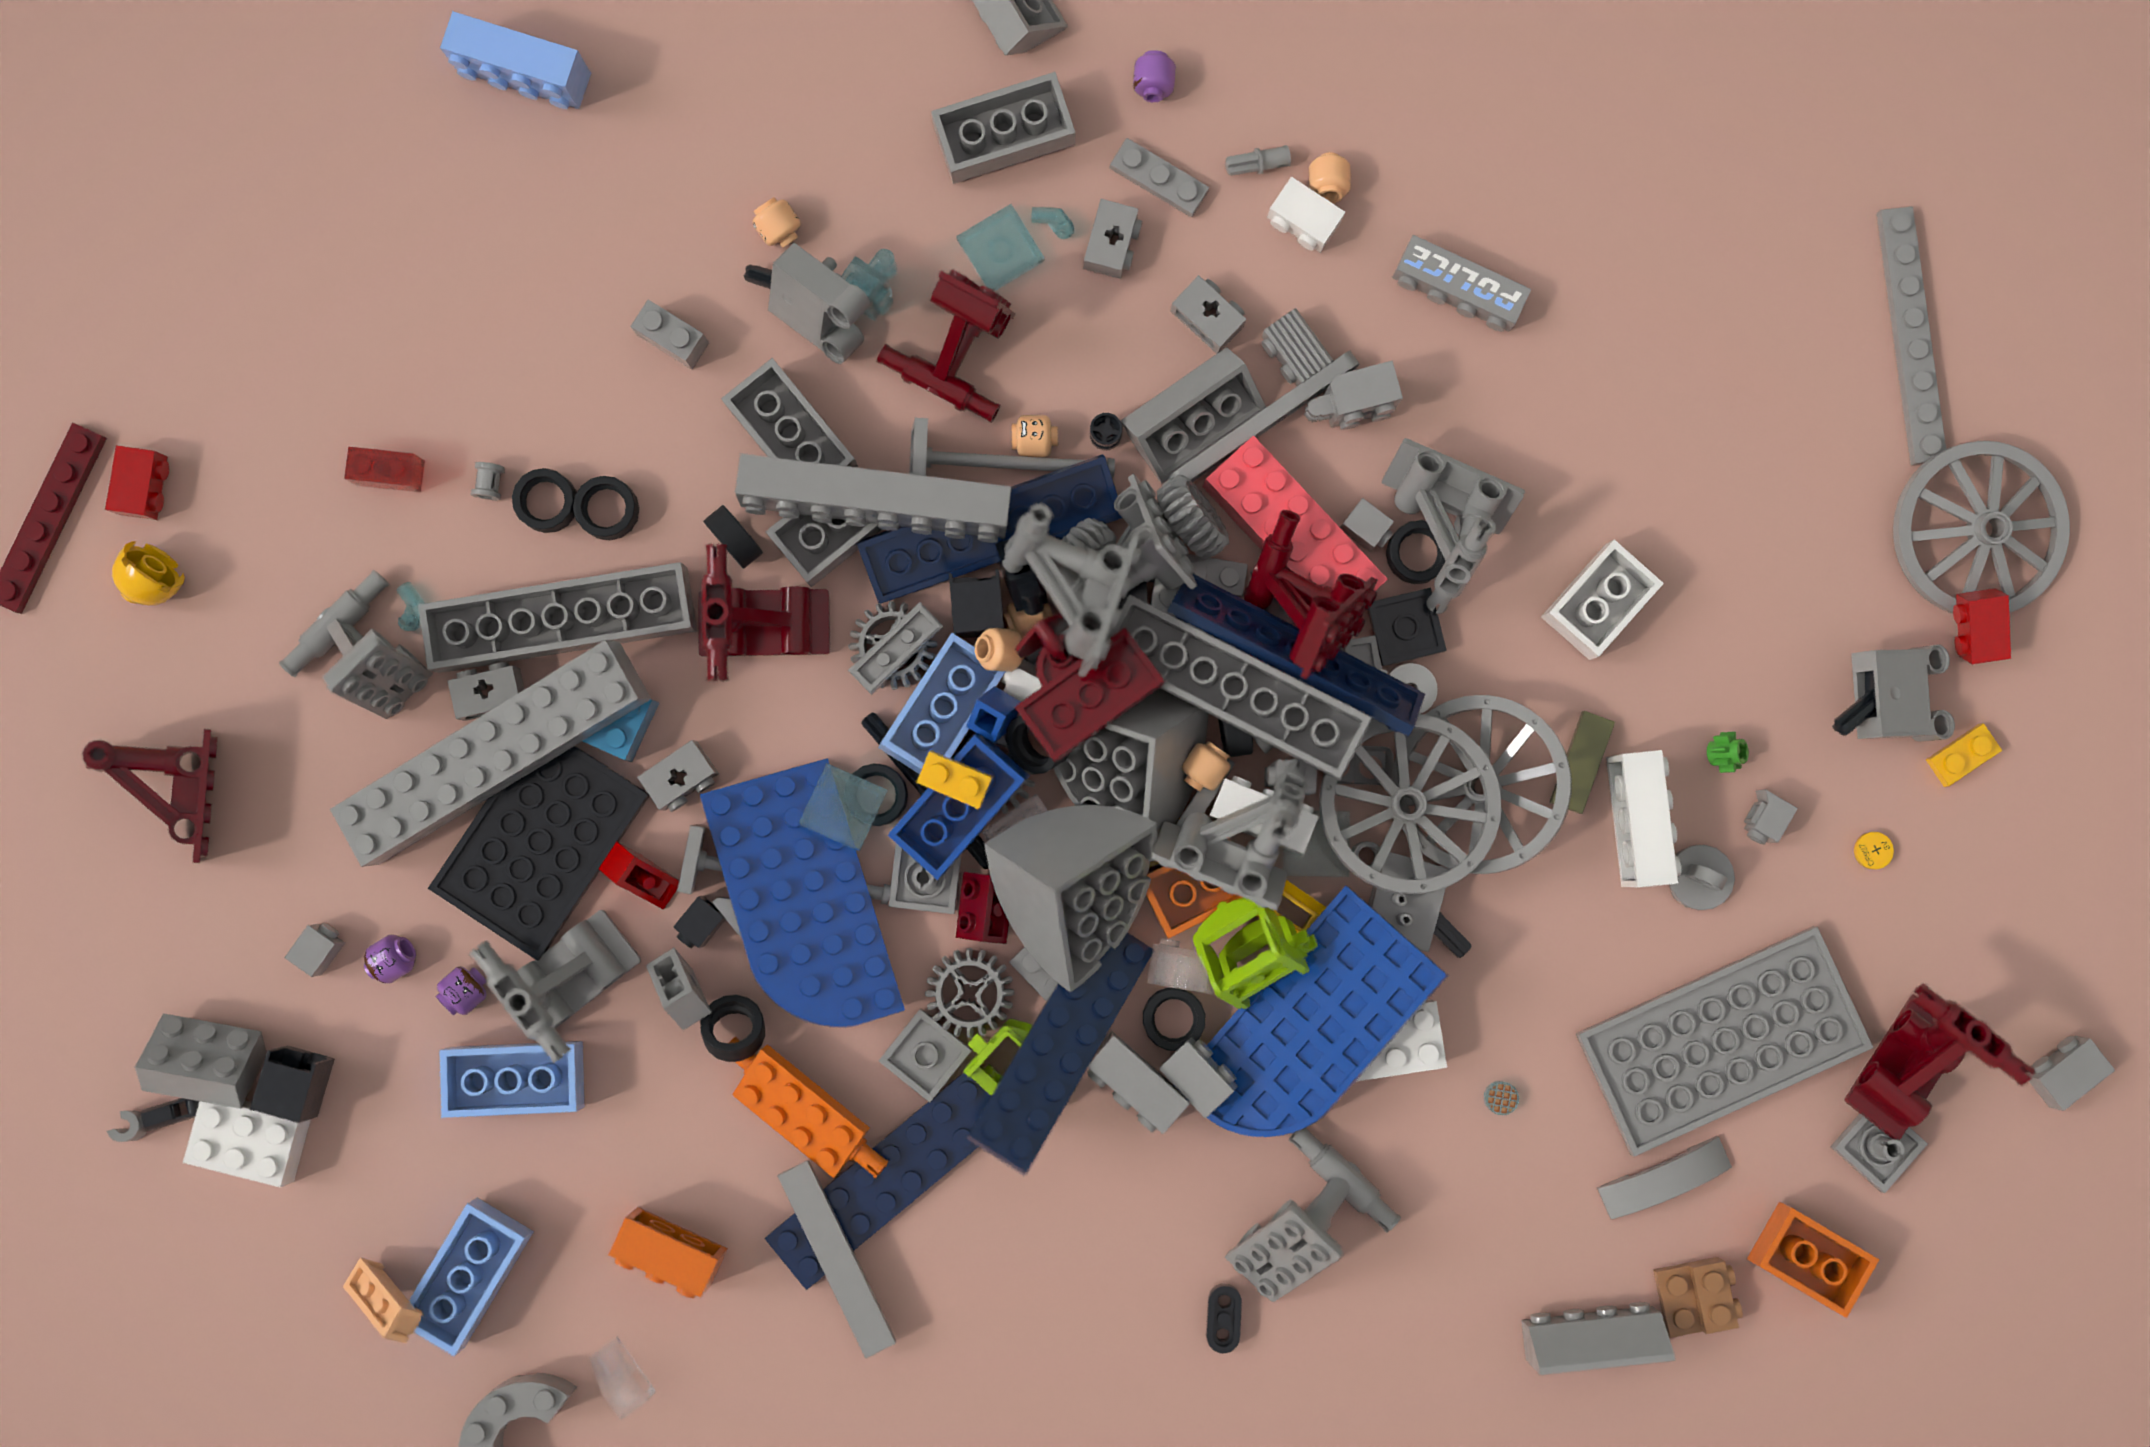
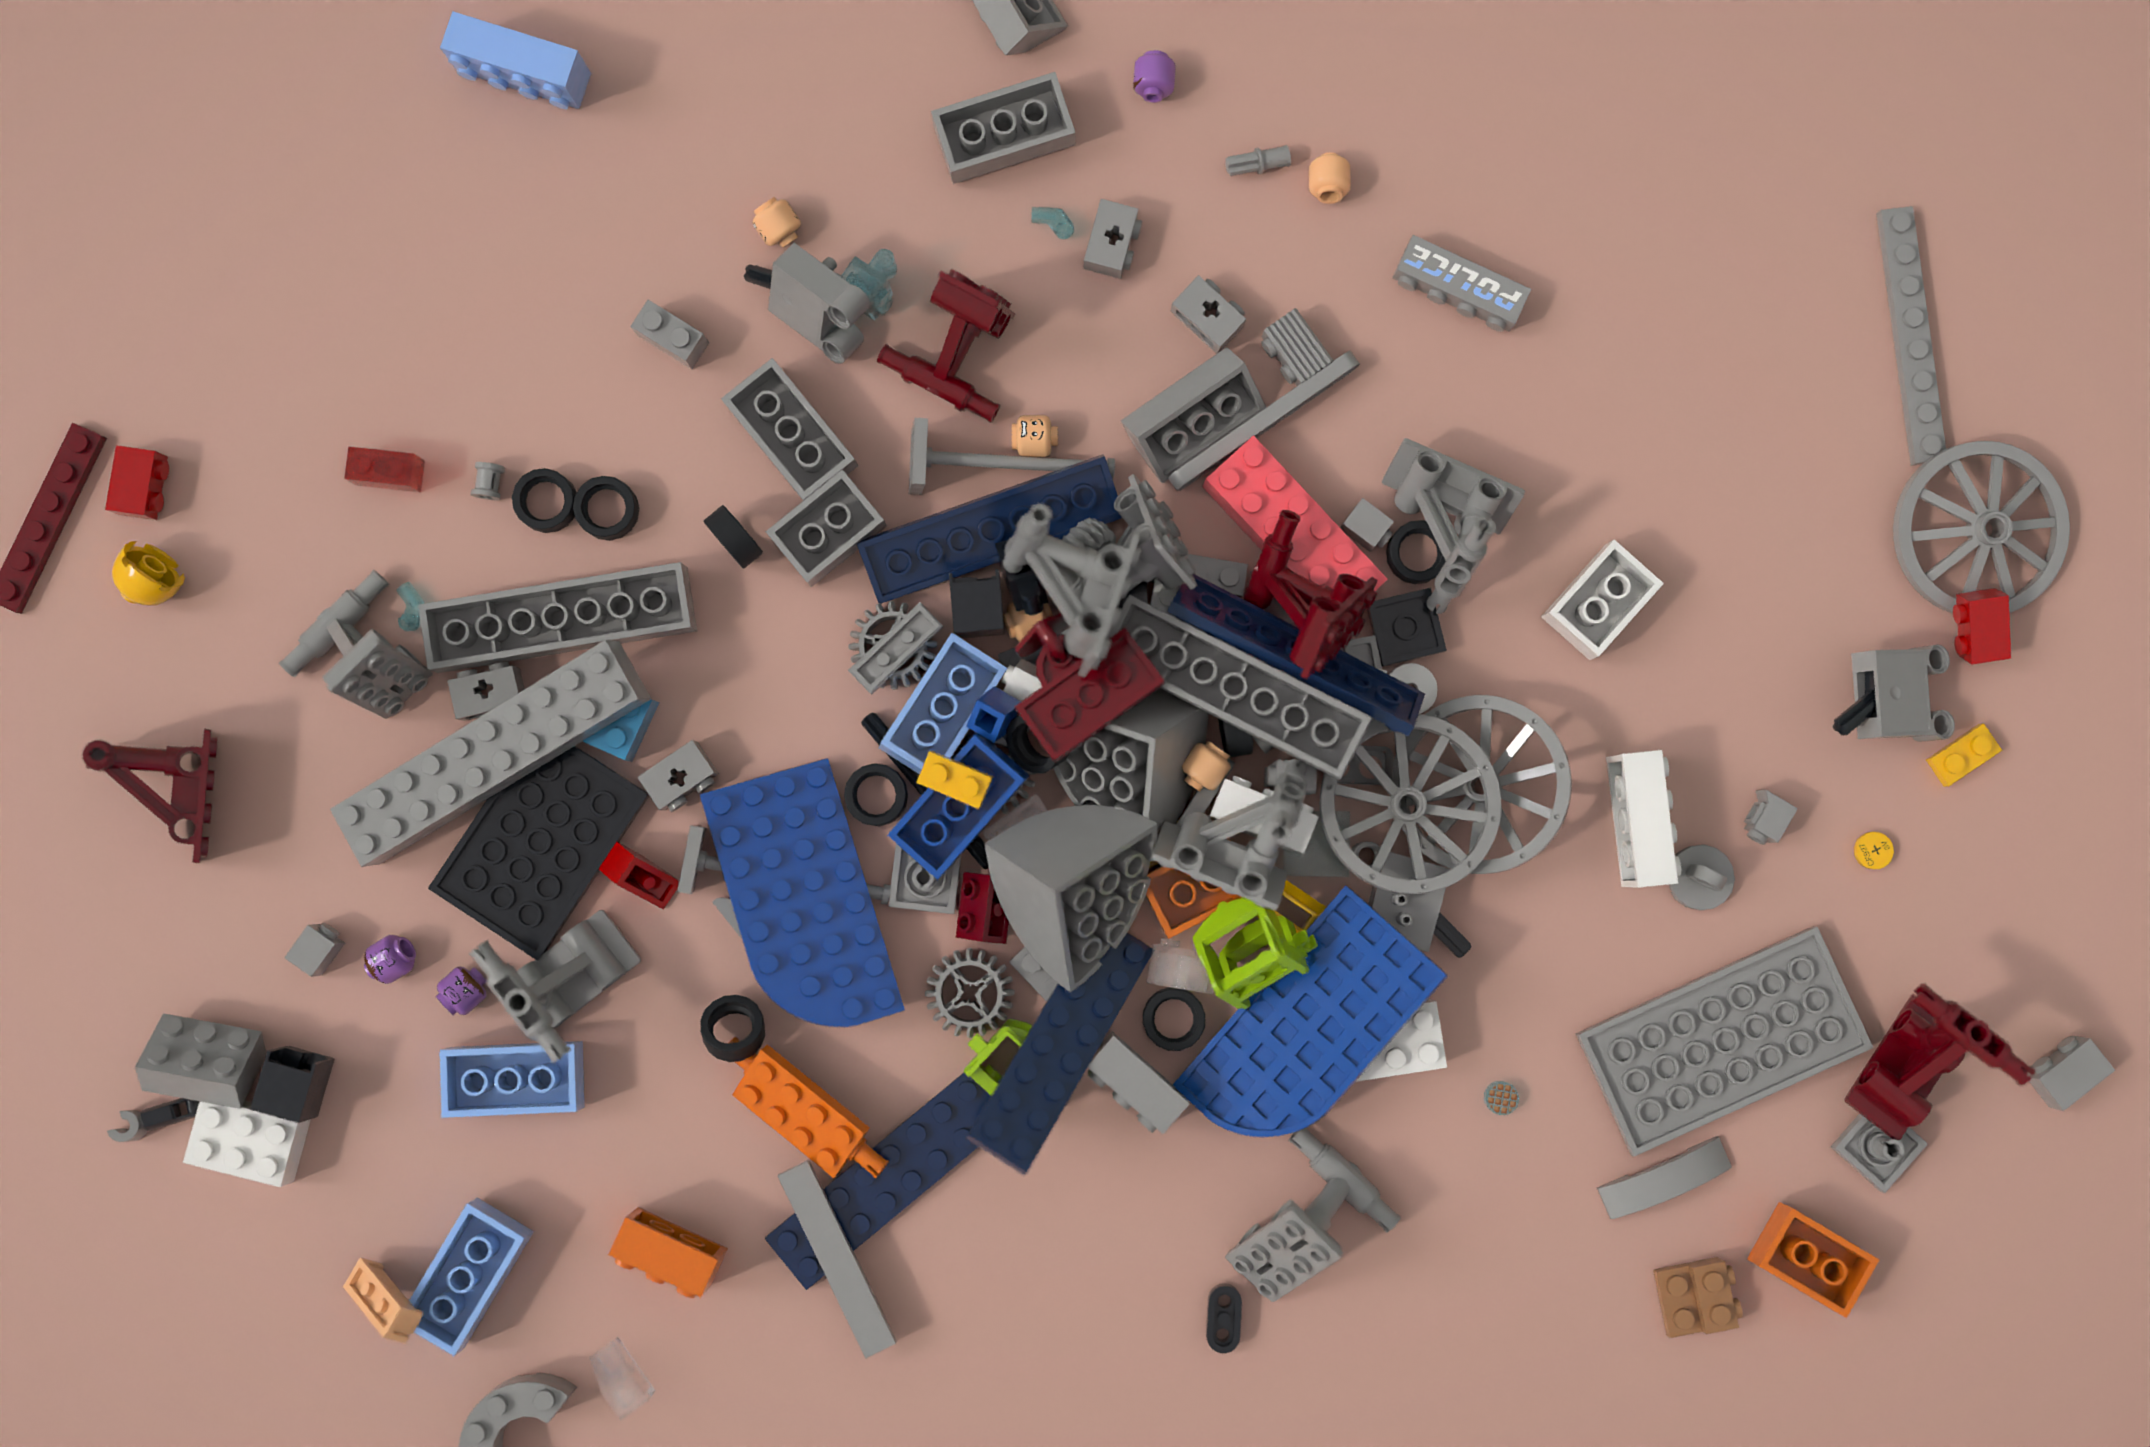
(678, 989): light grey brick -> none
(699, 923): black brick -> none
(756, 620): dark red plate -> none
(843, 807): clear light blue tile -> none
(872, 497): light grey brick -> none
(925, 1055): light grey plate -> none
(997, 649): light nougat head -> none
(1000, 248): clear light blue tile -> none
(1107, 425): black wheel -> none
(1159, 177): light grey plate -> none
(1192, 517): light grey gear -> none
(1199, 1076): light grey brick -> none
(1305, 215): white brick -> none
(1358, 396): light grey hinge -> none
(1585, 757): olive tile -> none
(1596, 1339): light grey slope -> none
(1727, 752): bright green gear -> none

